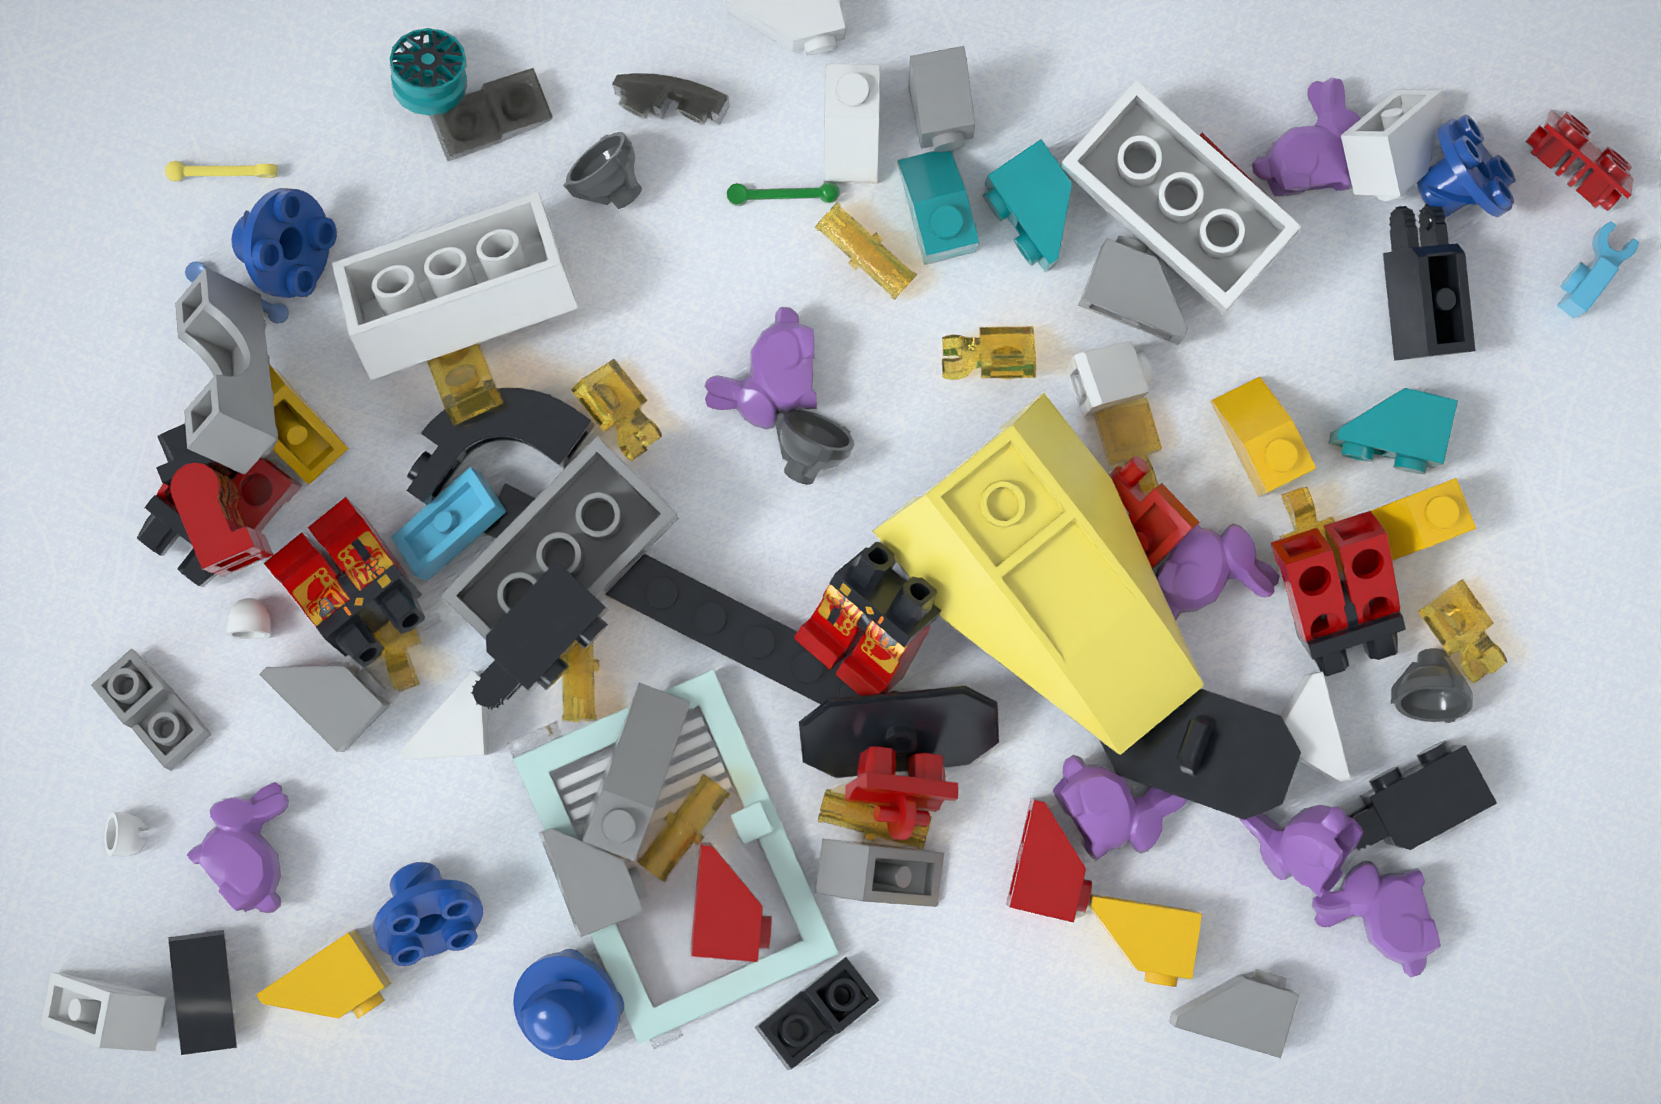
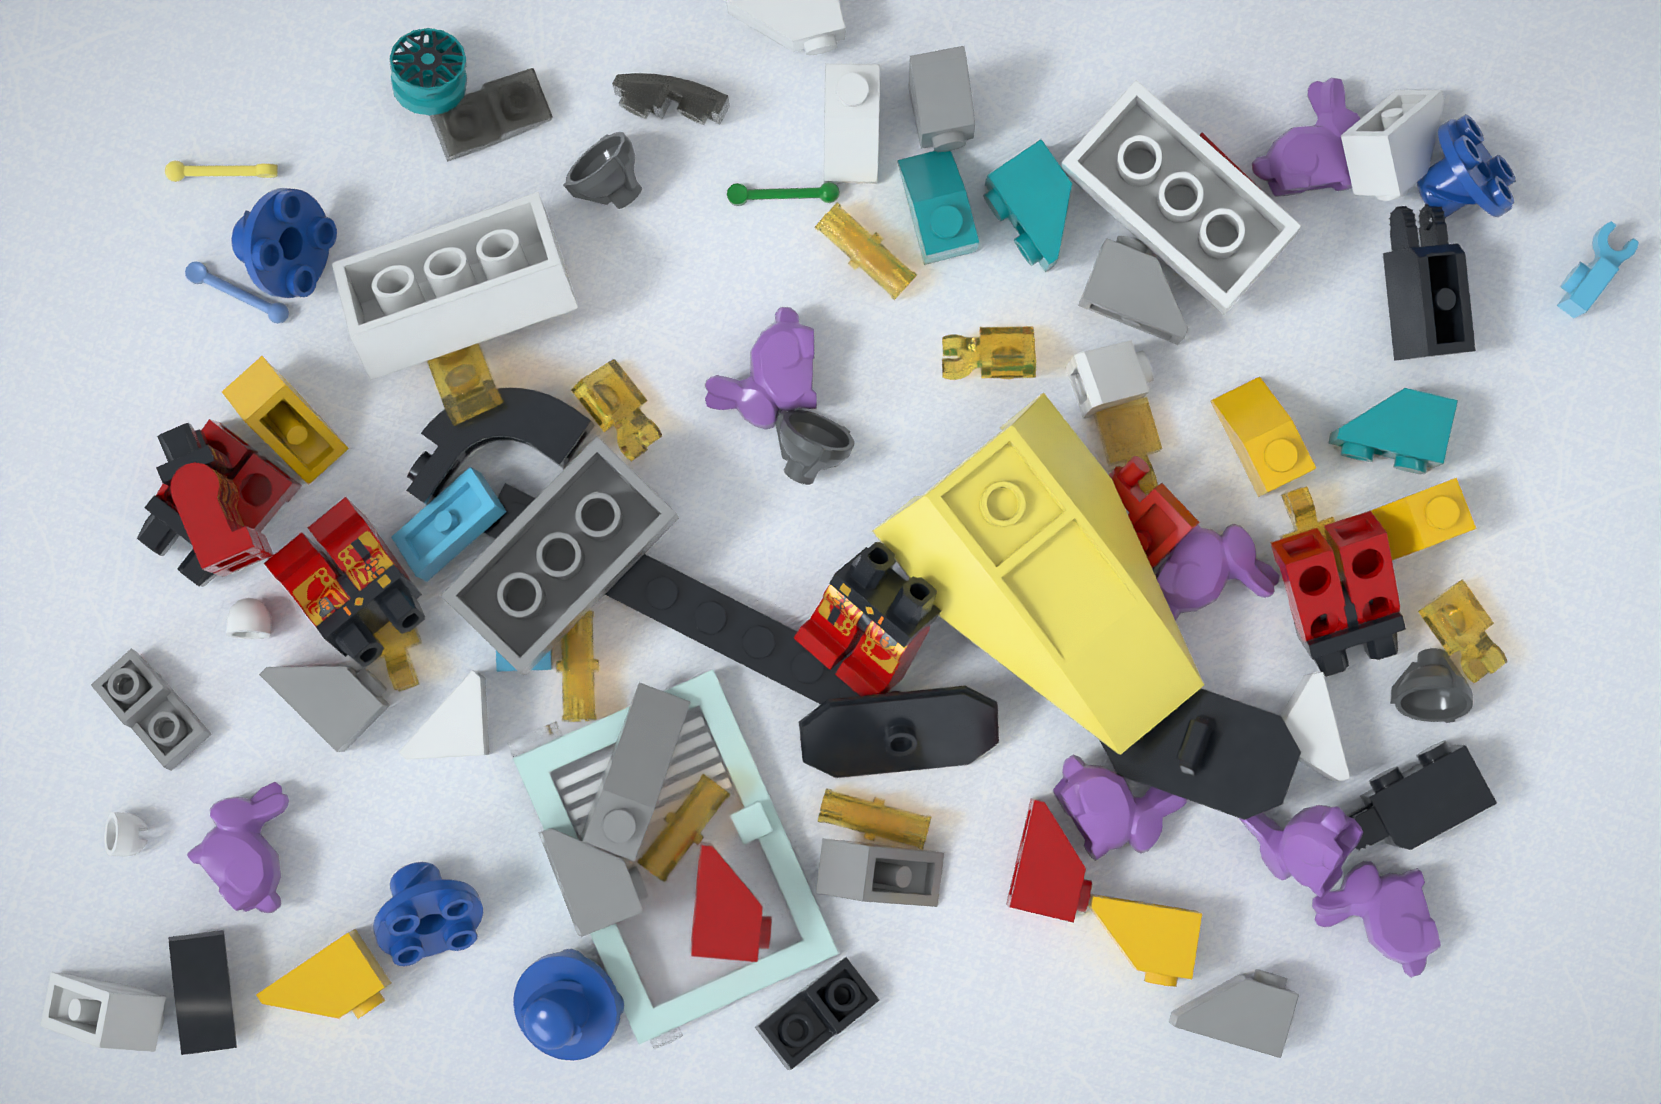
(235, 410): light grey arch -> none
(538, 636): black hinge -> none
(901, 799): red hips -> none
(1608, 167): red hinge -> none

